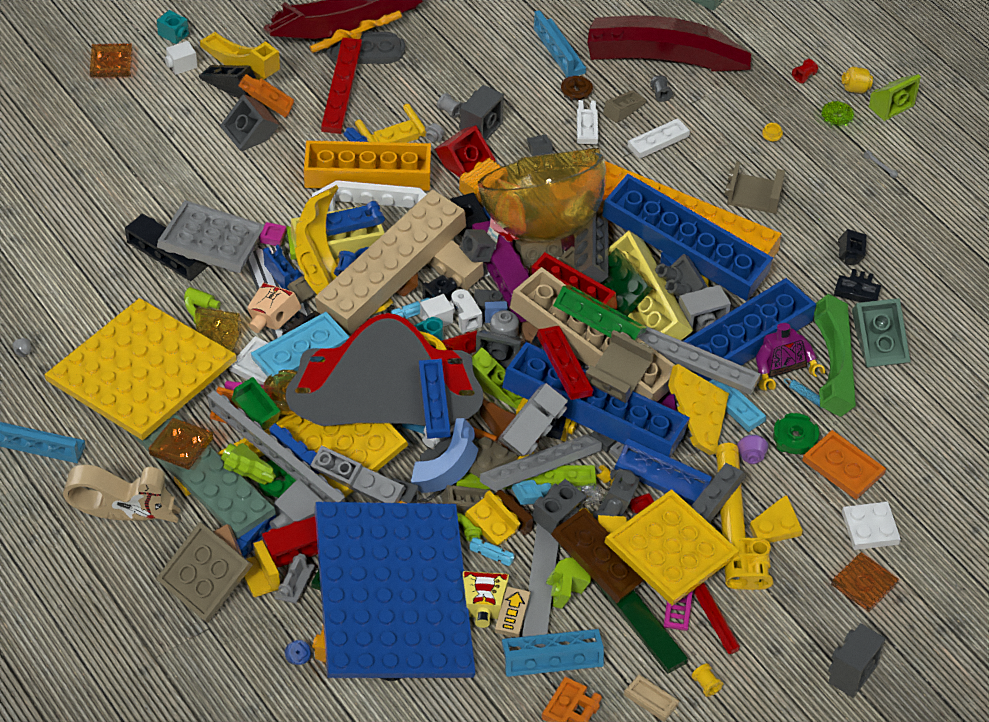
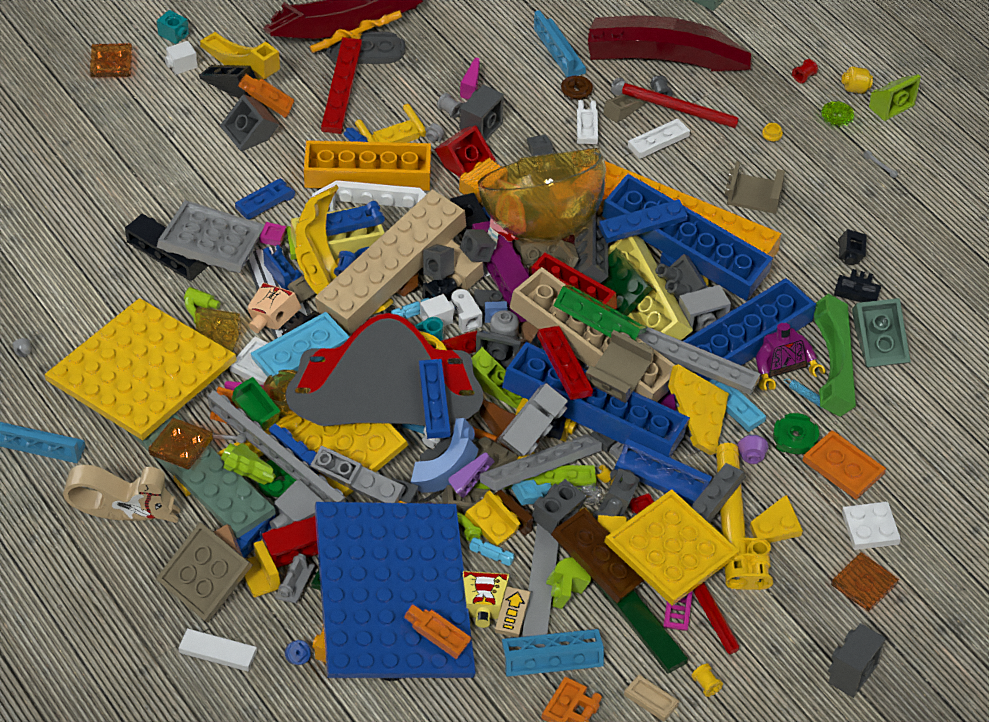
(217, 649): none -> white tile
(241, 438): none -> light grey hinge
(264, 198): none -> blue plate
(438, 261): none -> dark grey brick
(438, 630): none -> orange hinge
(469, 475): none -> medium lavender slope
(470, 80): none -> dark pink slope
(566, 253): none -> dark tan slope
(617, 85): none -> light grey hinge
(642, 221): none -> blue plate
(680, 105): none -> red axle

